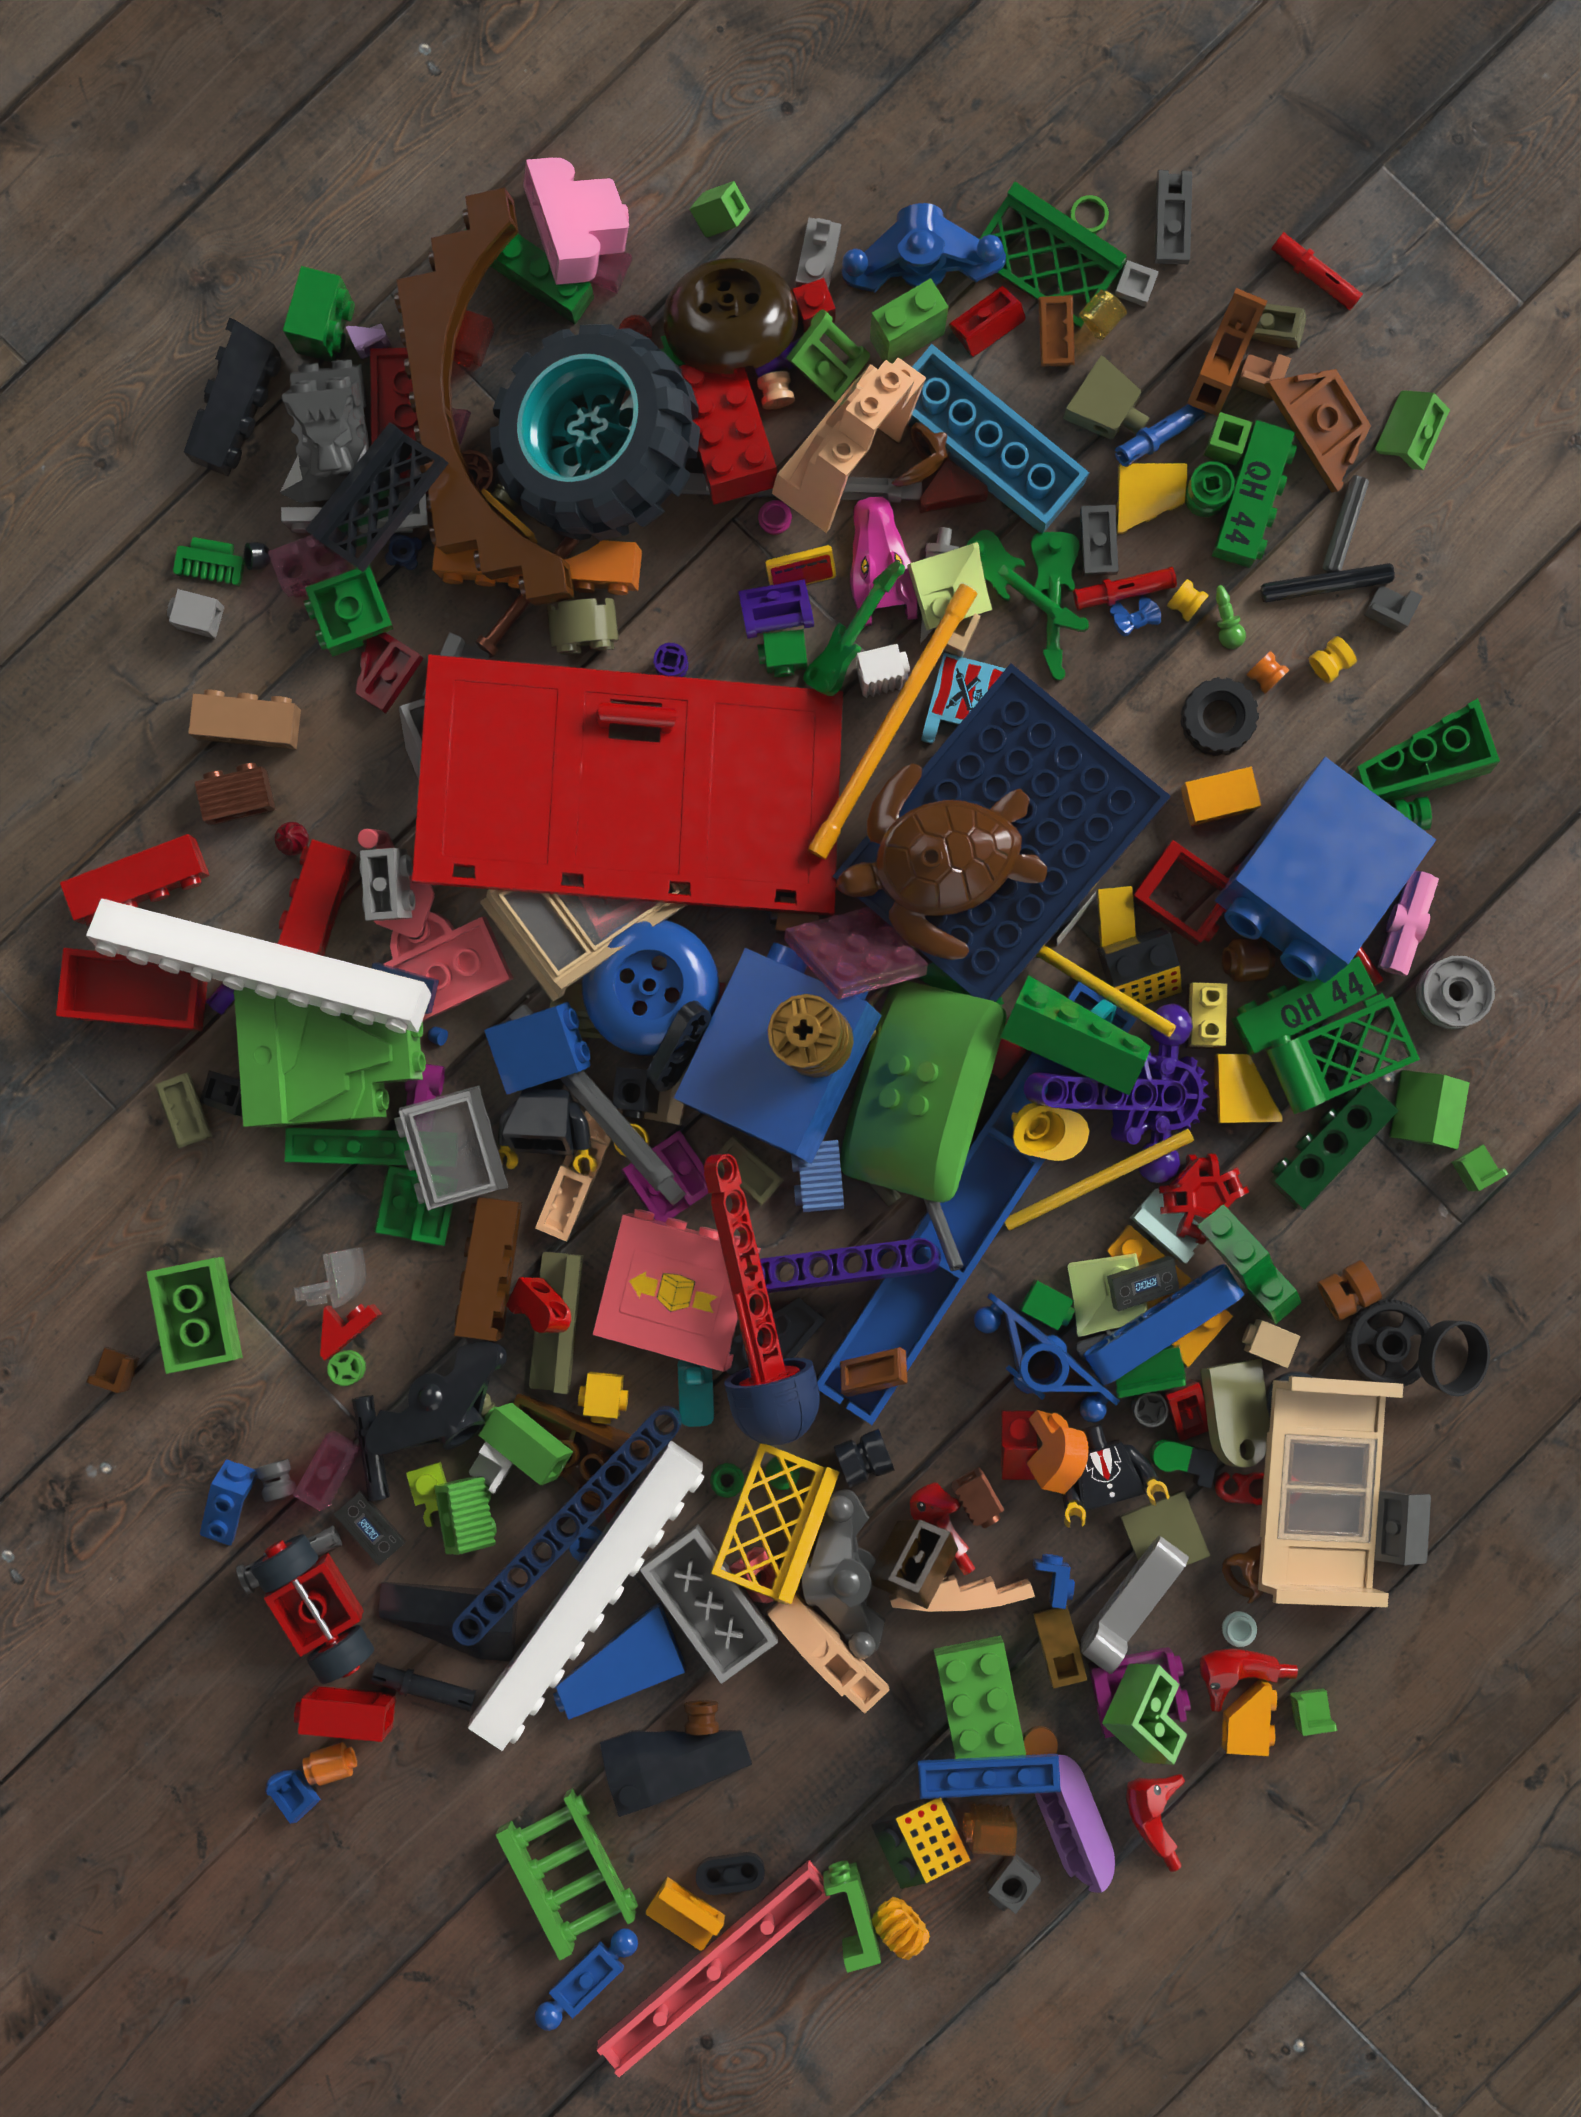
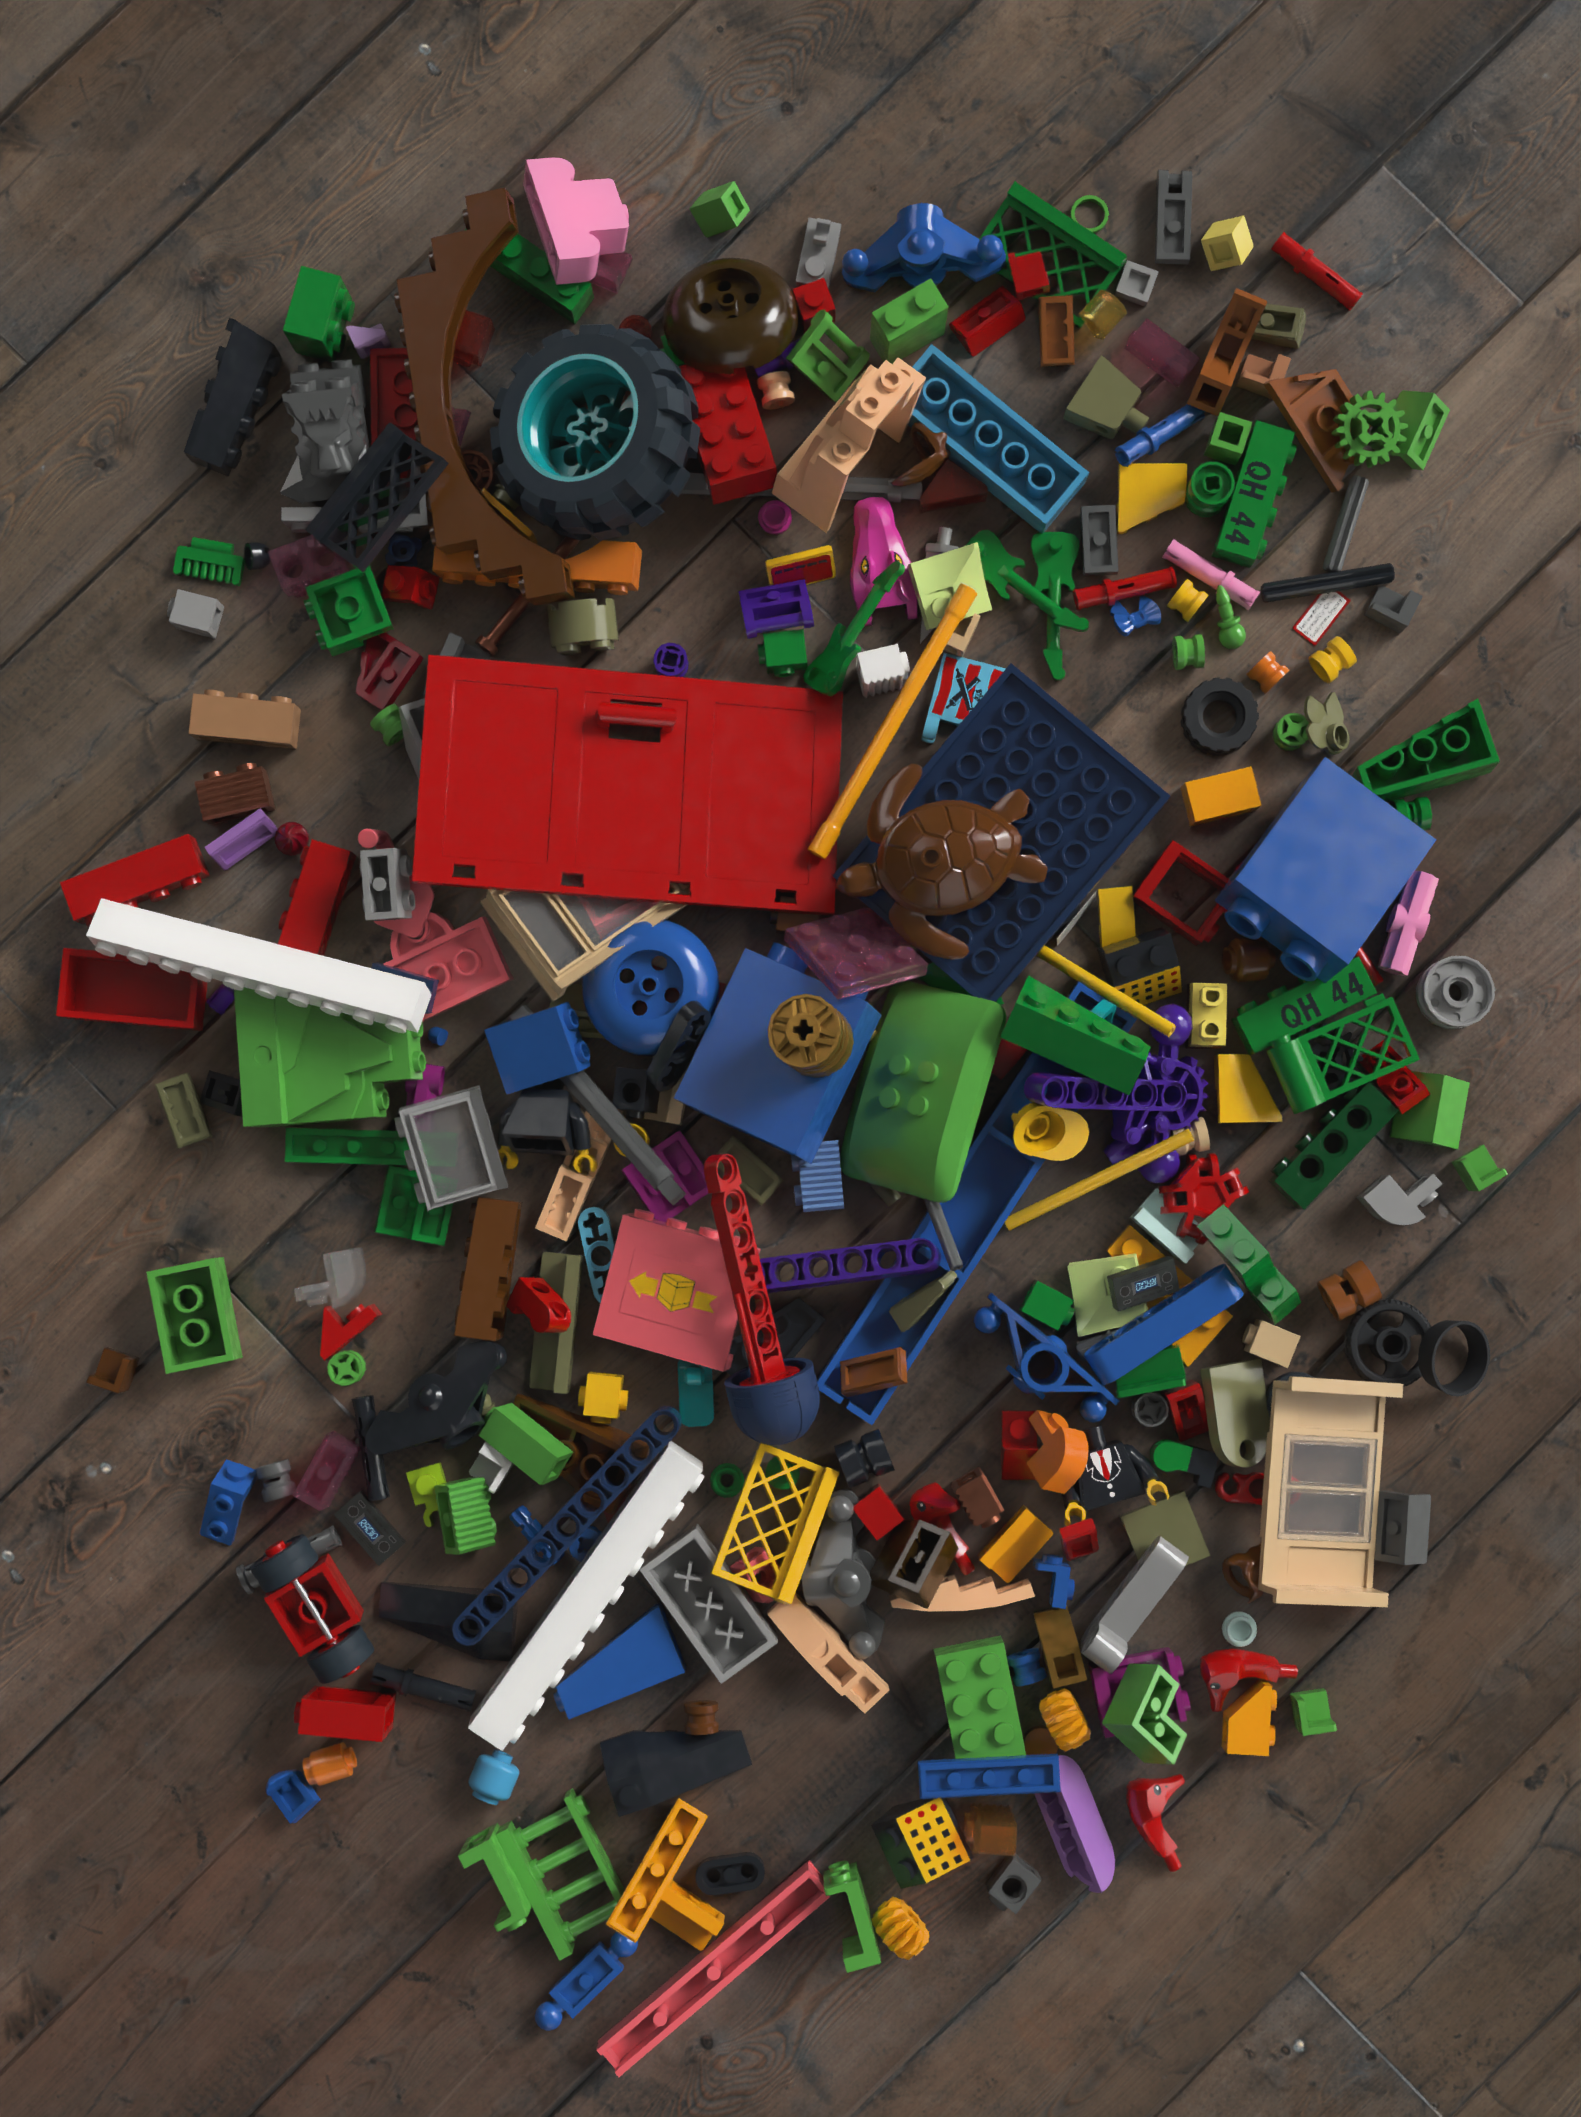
(241, 839): none -> medium lavender tile
(388, 724): none -> bright green wheel
(410, 585): none -> red bracket
(487, 1847): none -> bright green panel
(493, 1777): none -> dark azure head
(530, 1528): none -> blue axle
(596, 1283): none -> medium azure beam
(656, 1870): none -> light orange brick
(878, 1512): none -> red panel
(916, 1304): none -> olive slope
(1015, 1544): none -> light orange panel
(1026, 1667): none -> blue wheel
(1028, 275): none -> red panel
(1065, 1719): none -> light orange gear
(1079, 1539): none -> red tile
(1119, 1150): none -> dark purple piece
(1161, 353): none -> clear pink panel
(1188, 652): none -> bright green wheel
(1200, 1135): none -> tan wheel
(1210, 574): none -> bright pink pin
(1227, 243): none -> light yellow panel
(1296, 728): none -> bright green wheel
(1321, 616): none -> white sticker
(1326, 724): none -> olive plate
(1384, 432): none -> bright green gear
(1392, 1205): none -> light grey brick
(1400, 1086): none -> red slope

